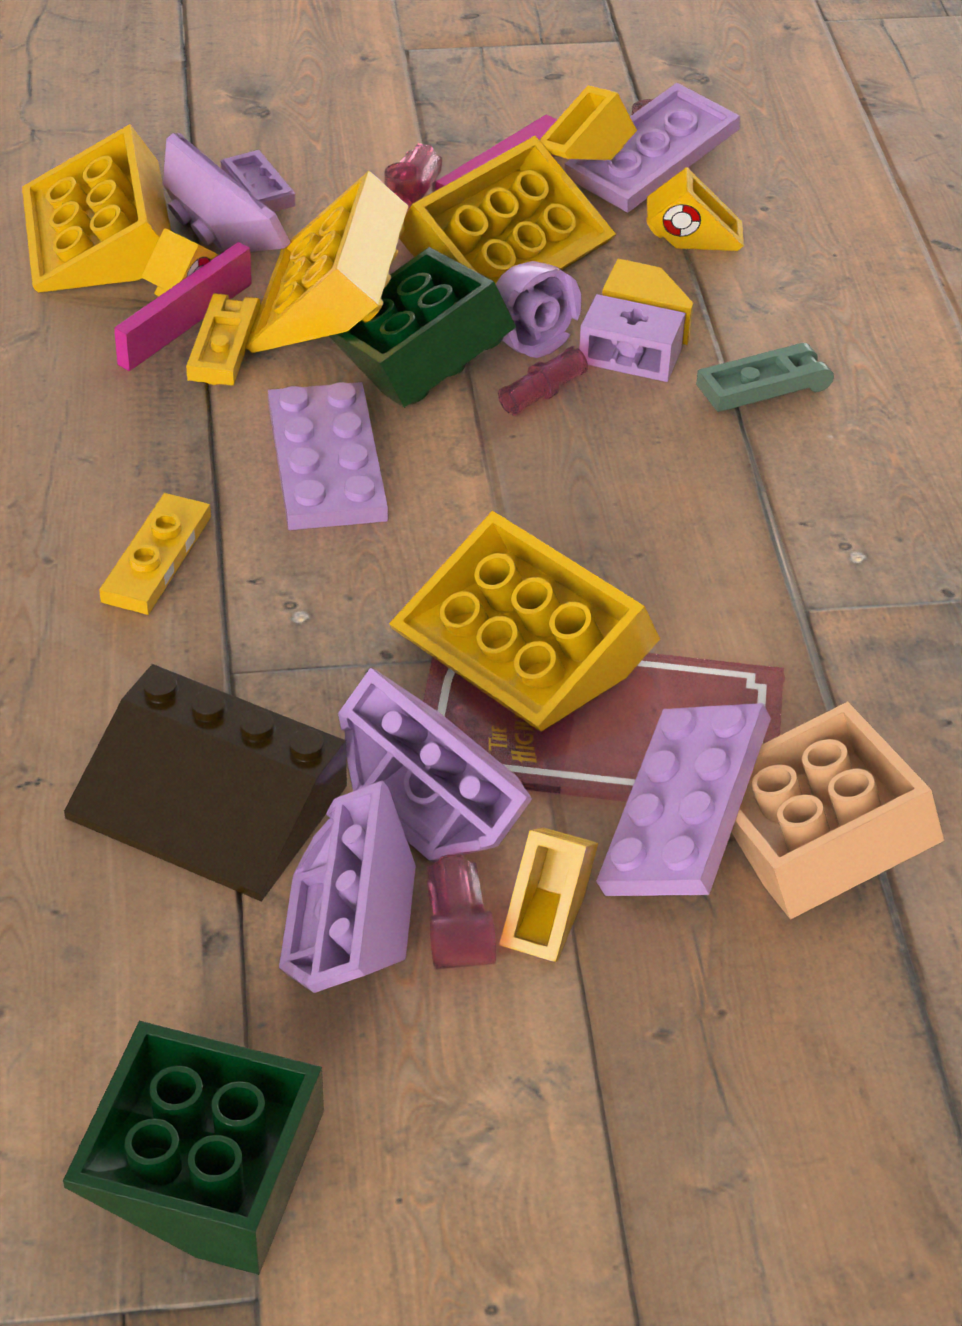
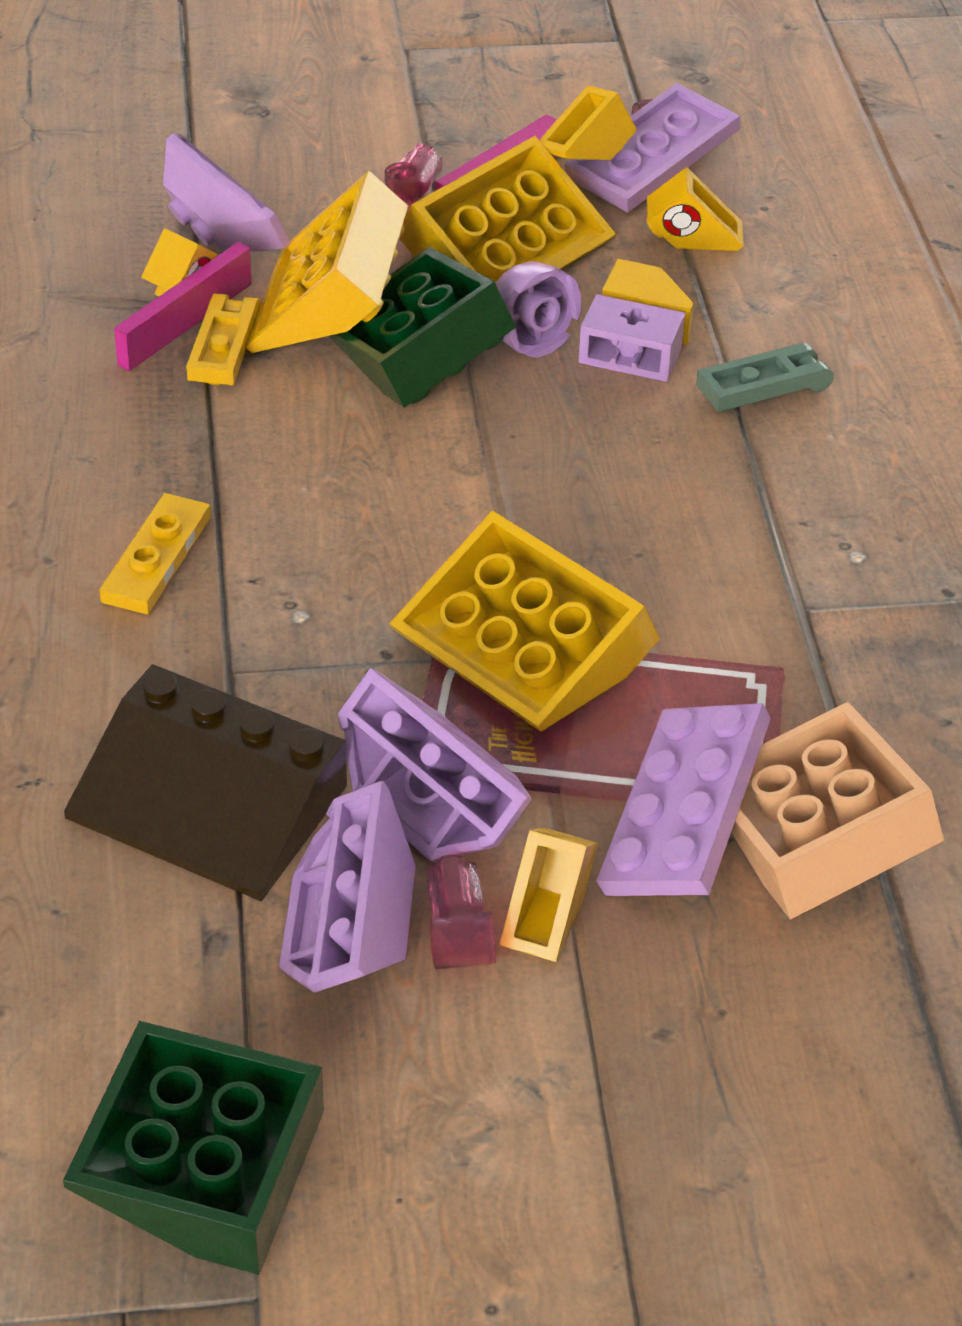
(95, 215): yellow slope -> none
(260, 179): lavender plate -> none
(326, 456): lavender plate -> none
(542, 380): clear pink pin -> none

